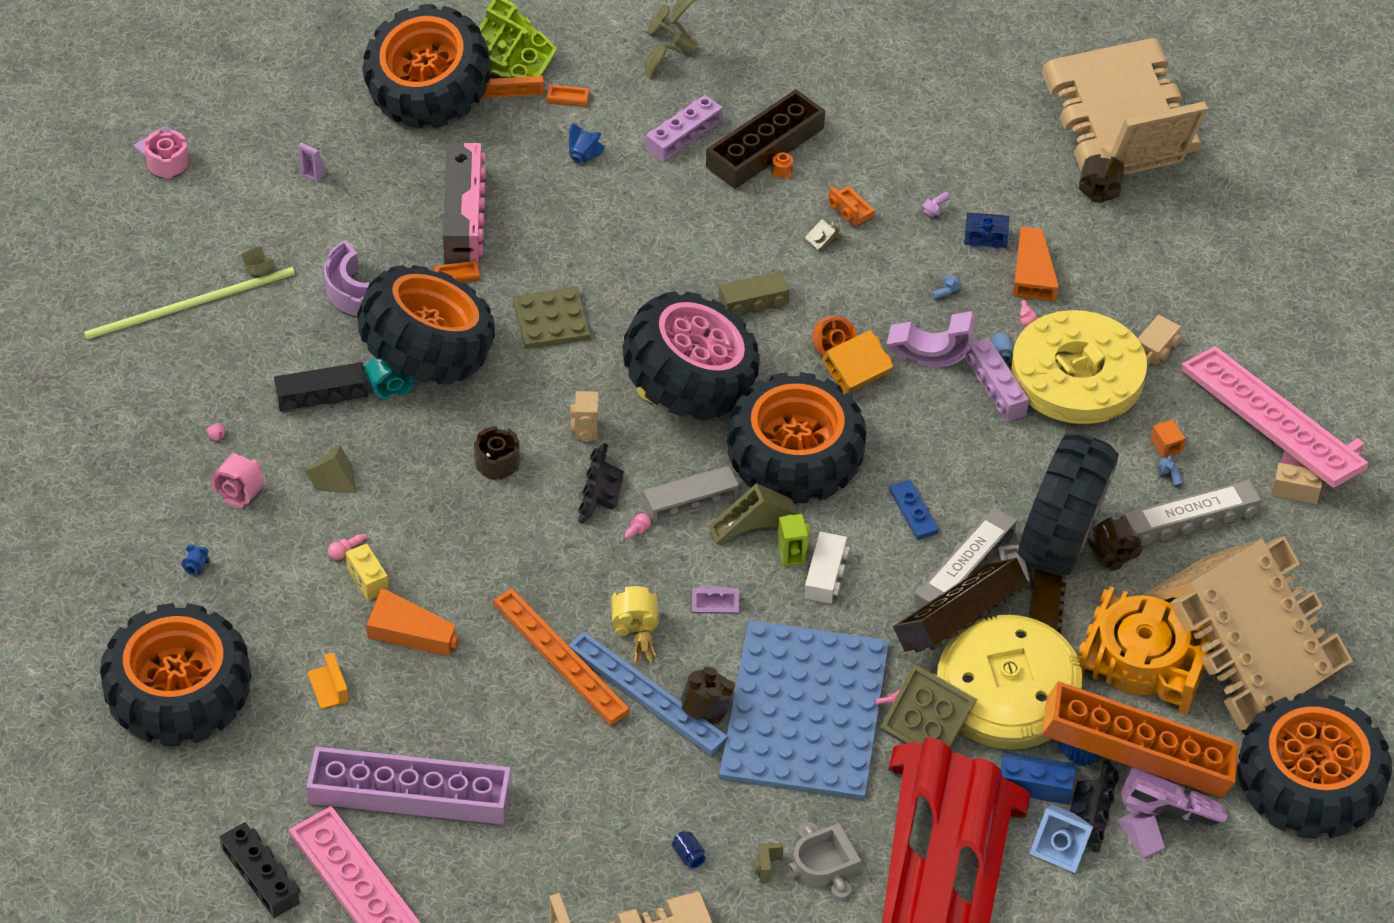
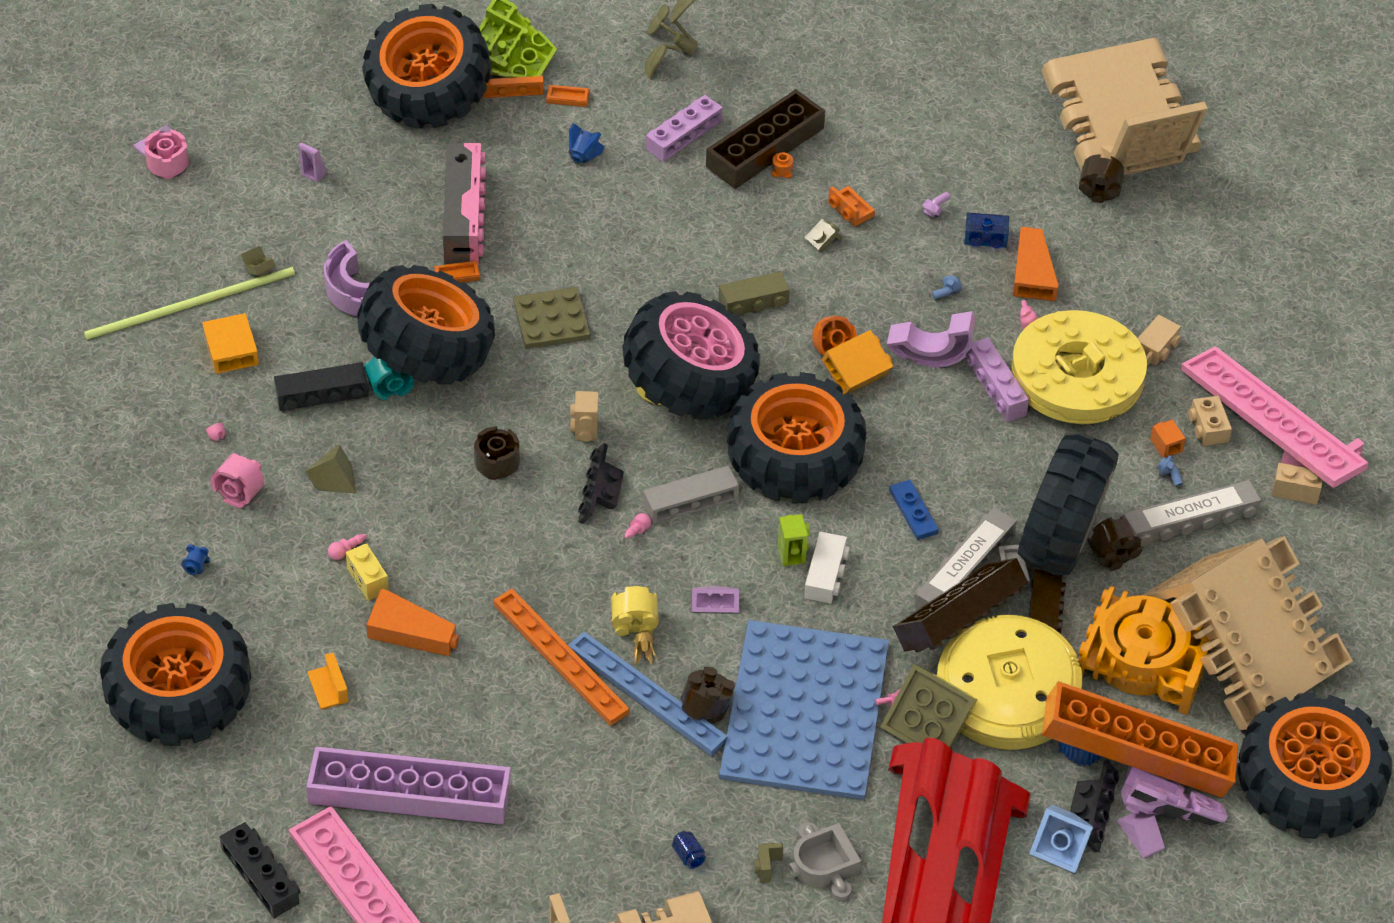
(230, 343): none -> light orange brick
(753, 510): olive arch -> none
(1004, 346): medium blue brick -> none
(1042, 777): blue slope -> none
(1210, 421): none -> tan brick

